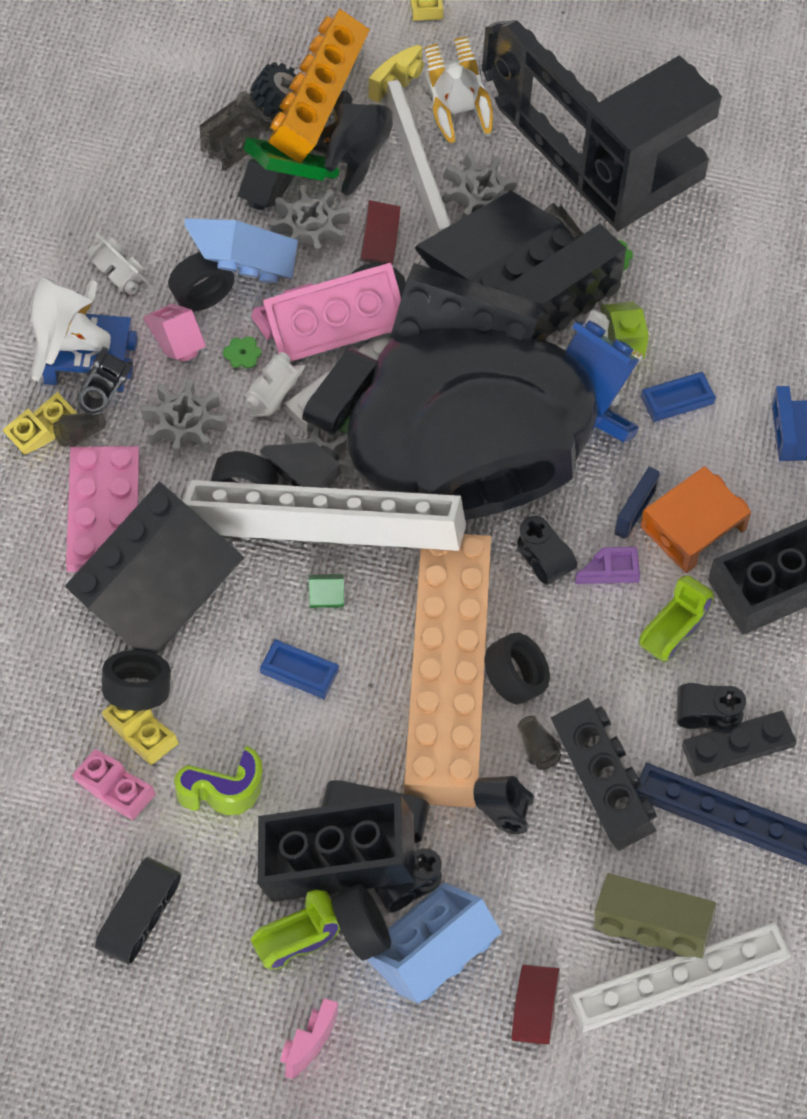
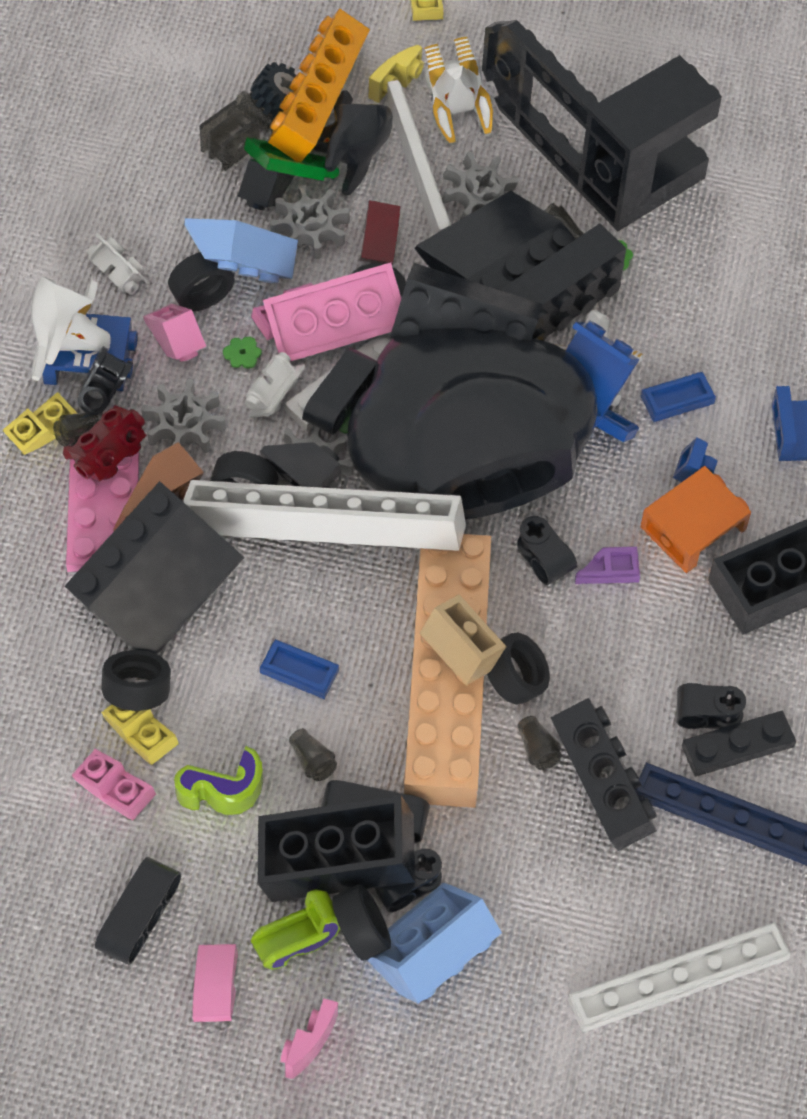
(107, 444): none -> dark red brick
(172, 468): none -> nougat slope
(214, 983): none -> bright pink slope
(314, 757): none -> clear smoke cone
(326, 590): slope -> none
(462, 639): none -> tan brick
(504, 802): black piece -> none
(535, 1004): dark red slope -> none
(627, 324): lime slope -> none
(637, 503): dark blue tile -> none
(654, 916): olive brick -> none
(677, 619): lime animal -> none
(693, 459): none -> blue tile

